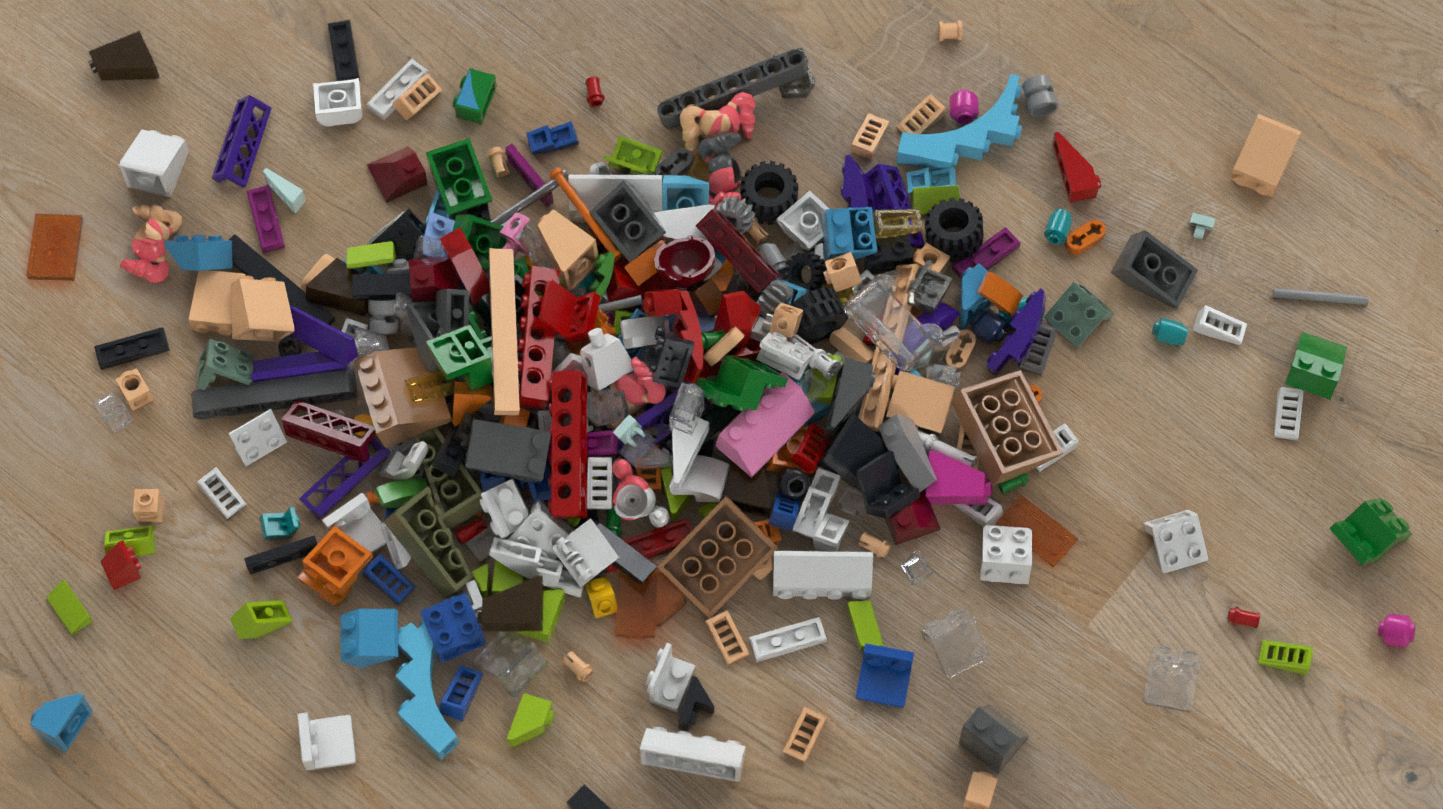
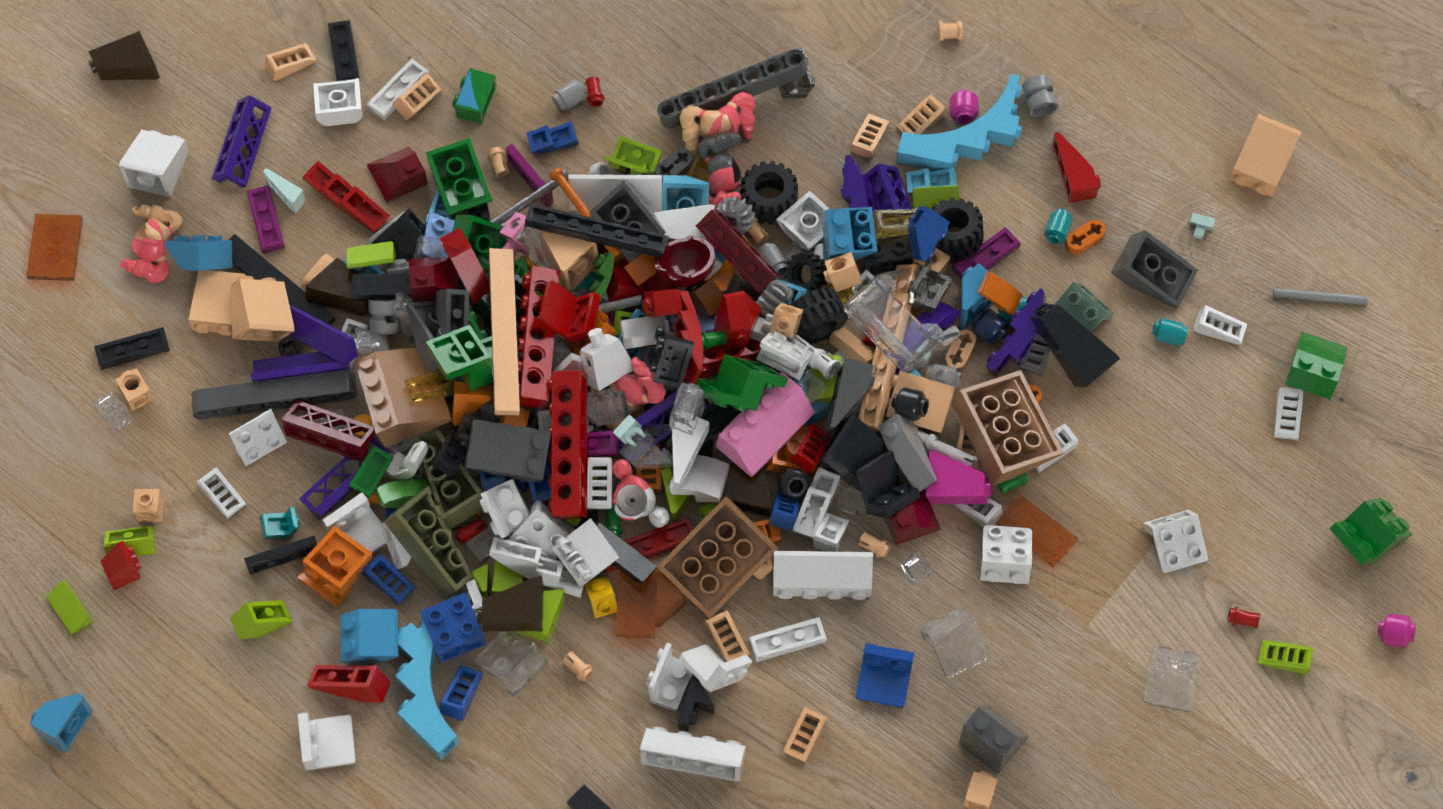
(225, 361): sand green bracket -> none
(279, 70): none -> light nougat slope
(345, 197): none -> red slope
(352, 682): none -> red slope
(371, 471): none -> green tile
(530, 719): lime slope -> none
(569, 95): none -> light grey brick
(596, 231): none -> black tile
(712, 670): none -> white bracket
(723, 346): light nougat beam -> none
(864, 624): lime slope -> none
(910, 404): none -> black head
(925, 231): none -> blue slope
(1073, 345): none -> black slope

